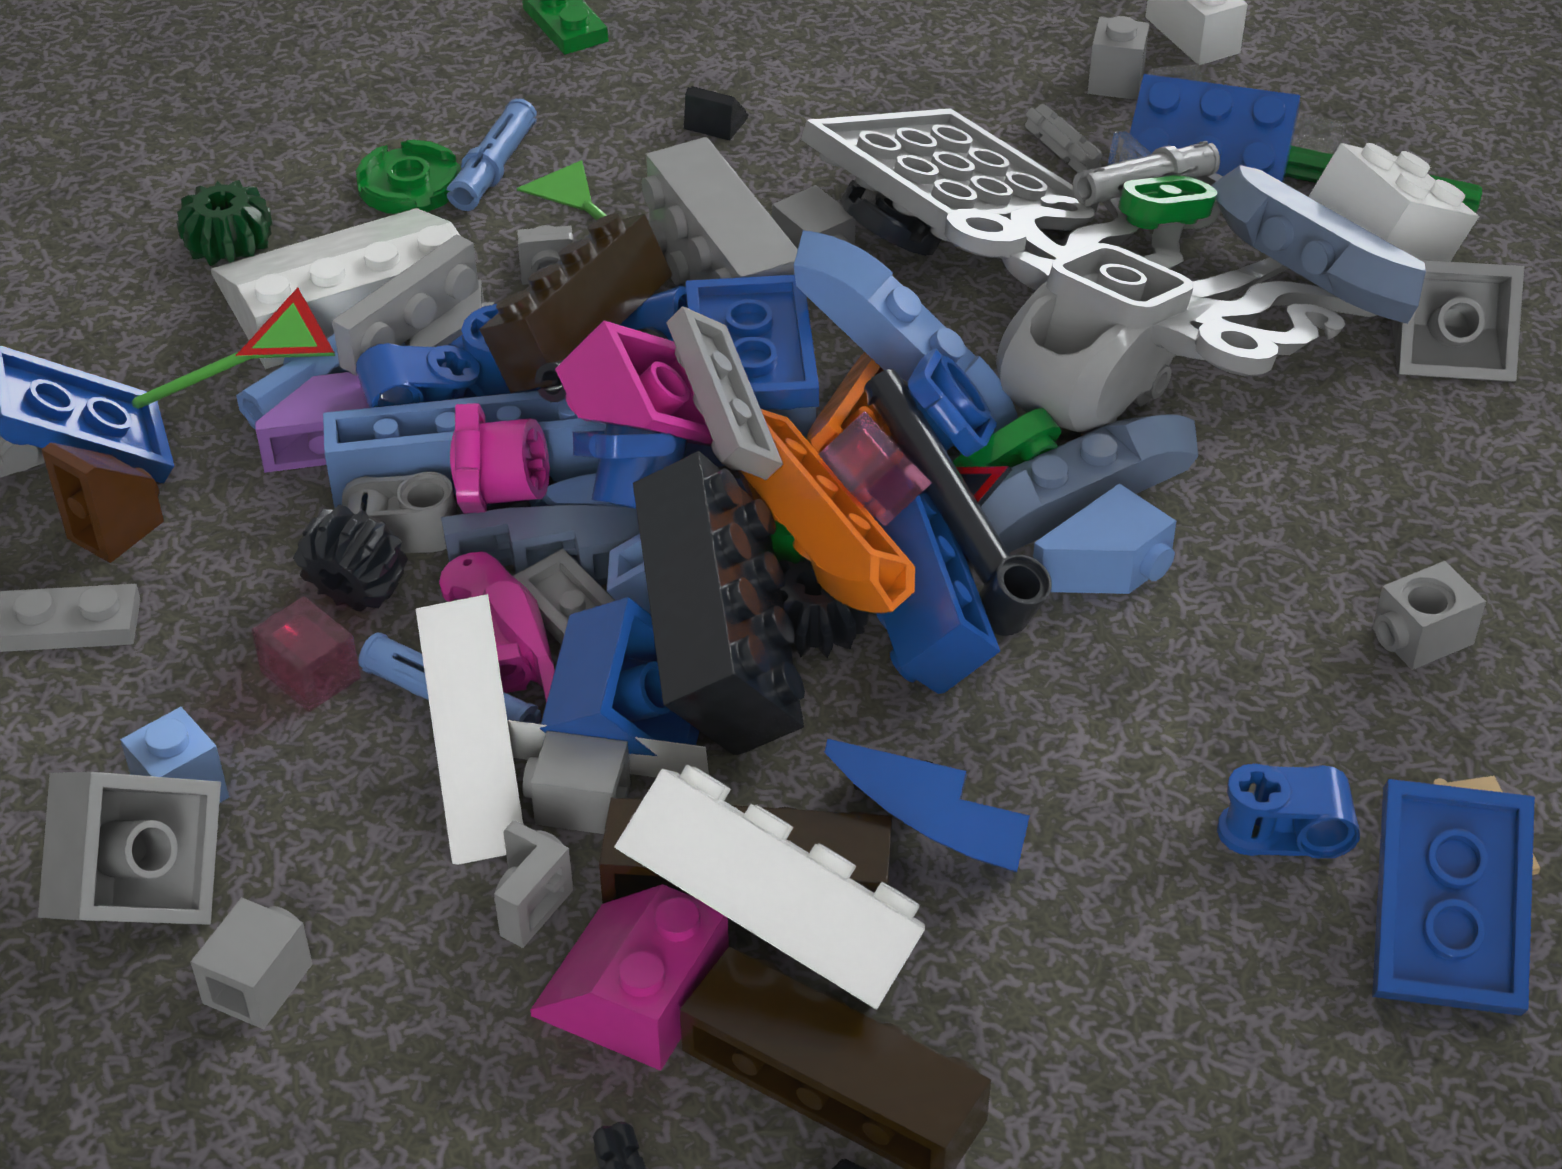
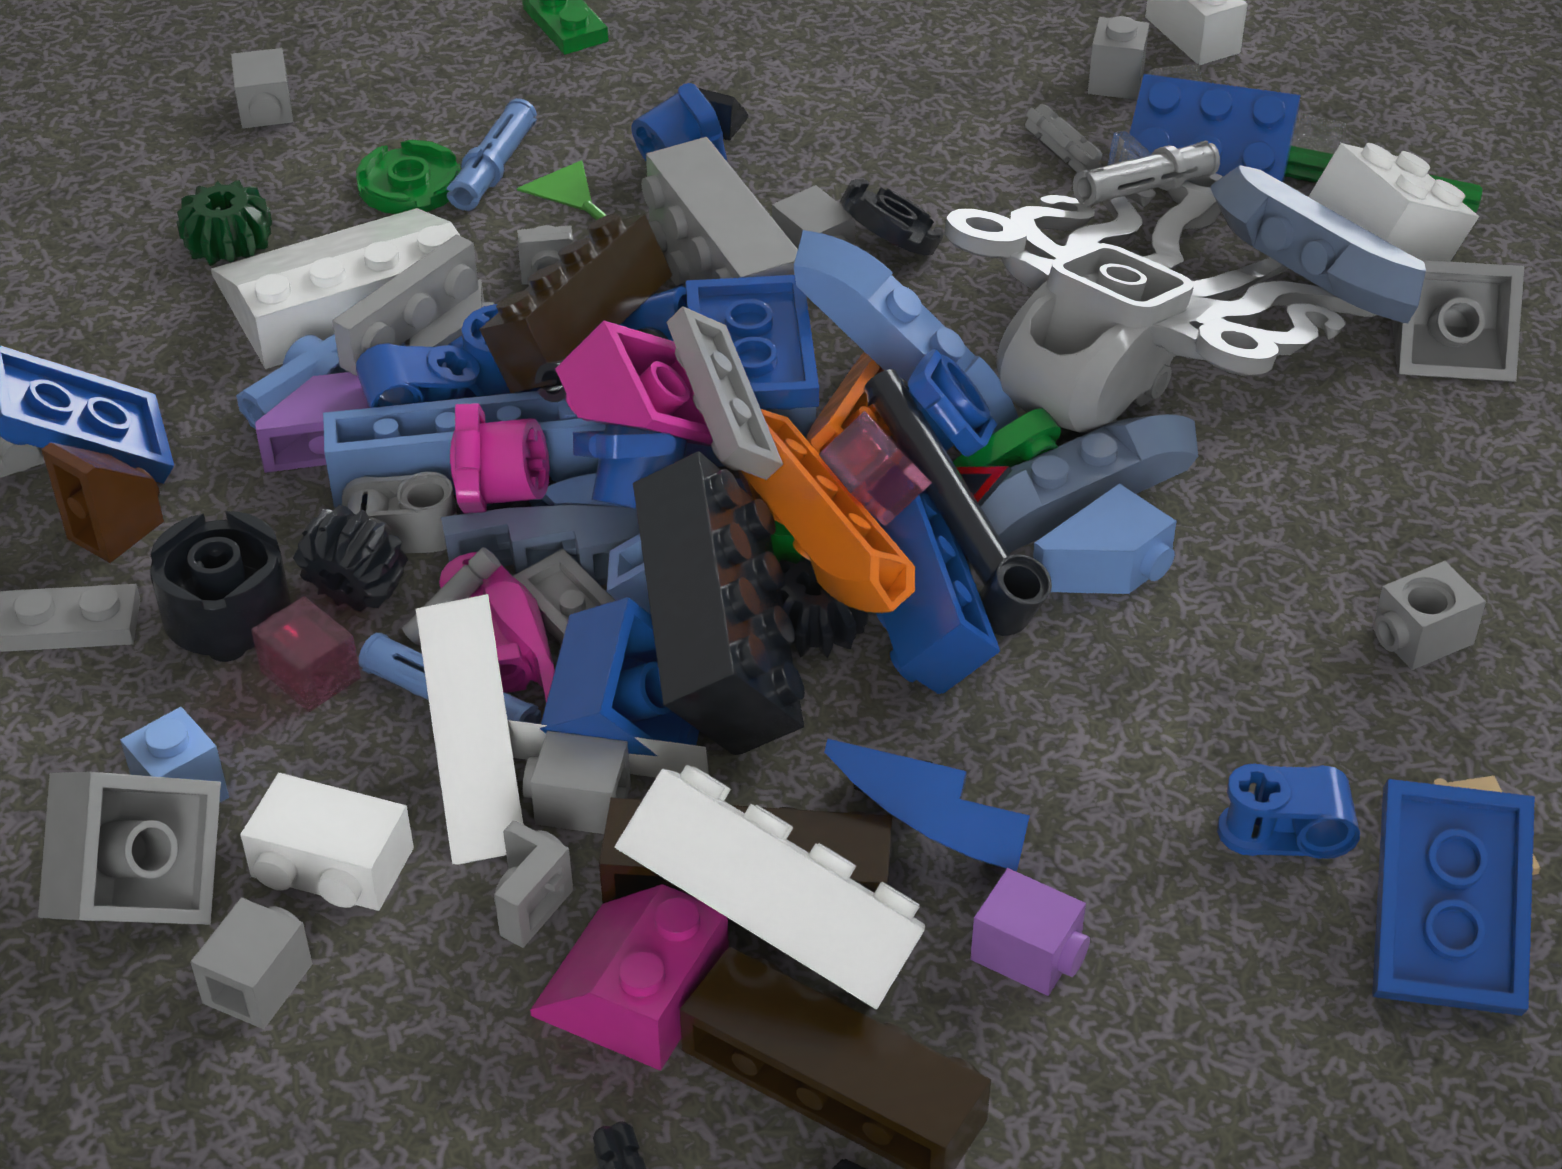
(218, 582): none -> black brick
(262, 88): none -> light grey brick
(287, 333): bright green piece -> none
(327, 842): none -> white brick
(459, 587): none -> light grey wheel
(677, 121): none -> blue piece
(933, 164): light grey plate -> none
(1029, 932): none -> medium lavender brick
(1166, 201): green plate -> none

